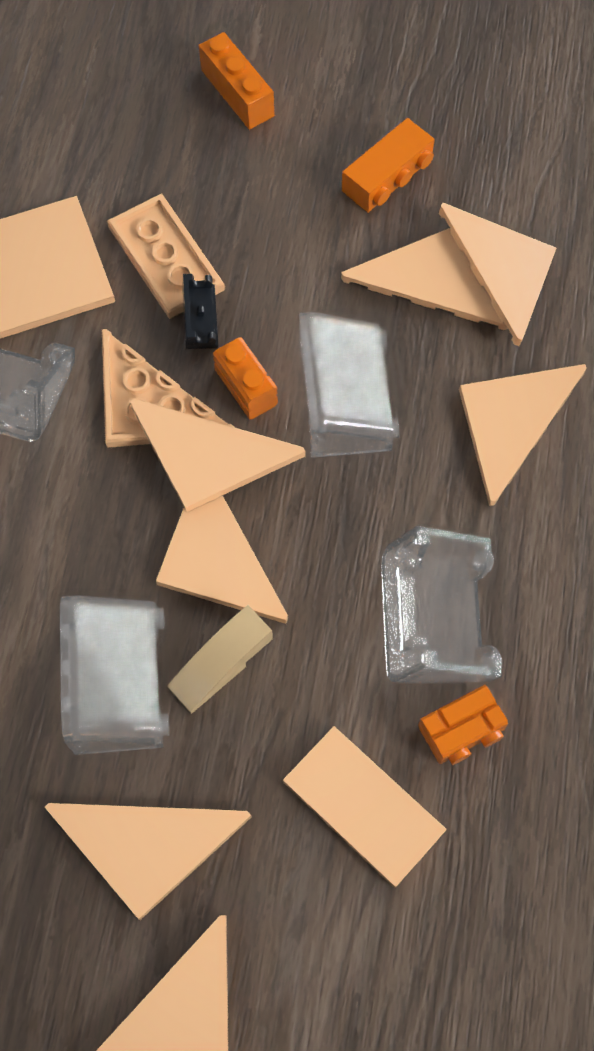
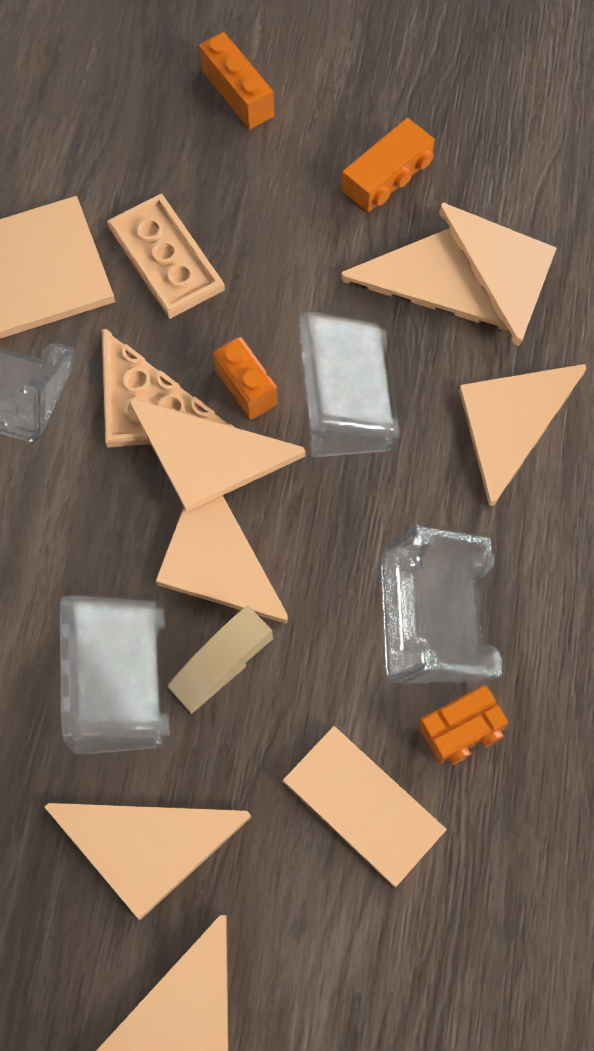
(199, 313): black hinge -> none

